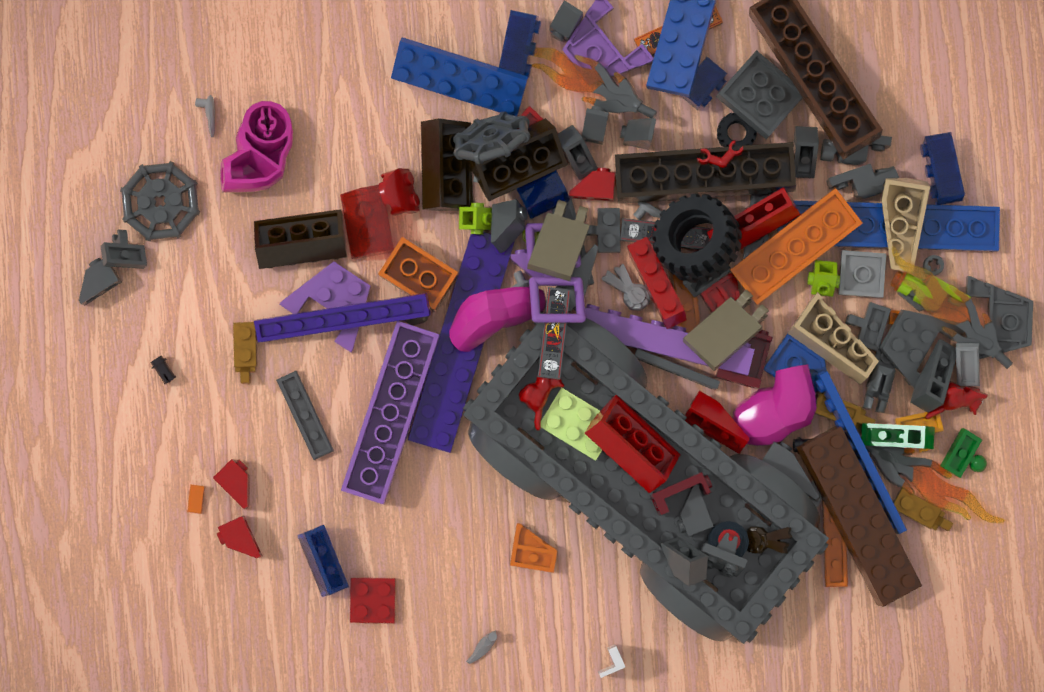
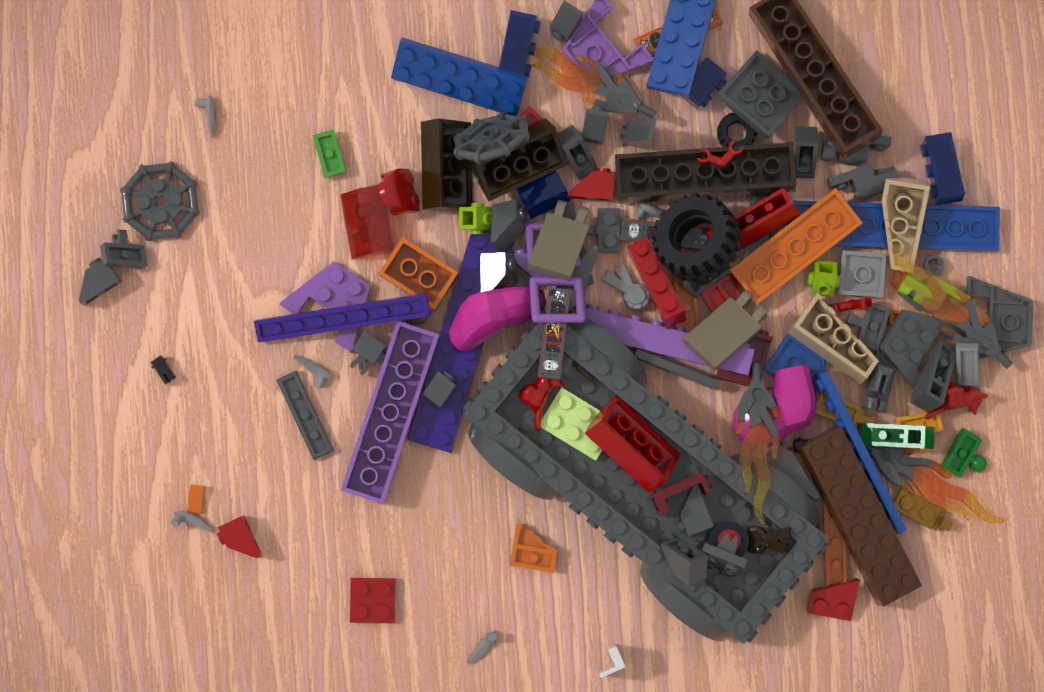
(182, 516): none -> light grey bar
(235, 481): red slope -> none
(245, 350): pearl gold hinge -> none
(261, 149): dark pink piece -> none
(300, 239): dark brown slope -> none
(314, 368): none -> light grey bar
(323, 561): clear blue brick -> none
(329, 153): none -> bright green plate
(368, 349): none -> dark grey brick
(440, 388): none -> dark grey slope
(496, 270): none -> slope
(716, 422): red slope -> none
(761, 431): none -> piece
(835, 600): none -> red wing
(852, 304): none -> red arm

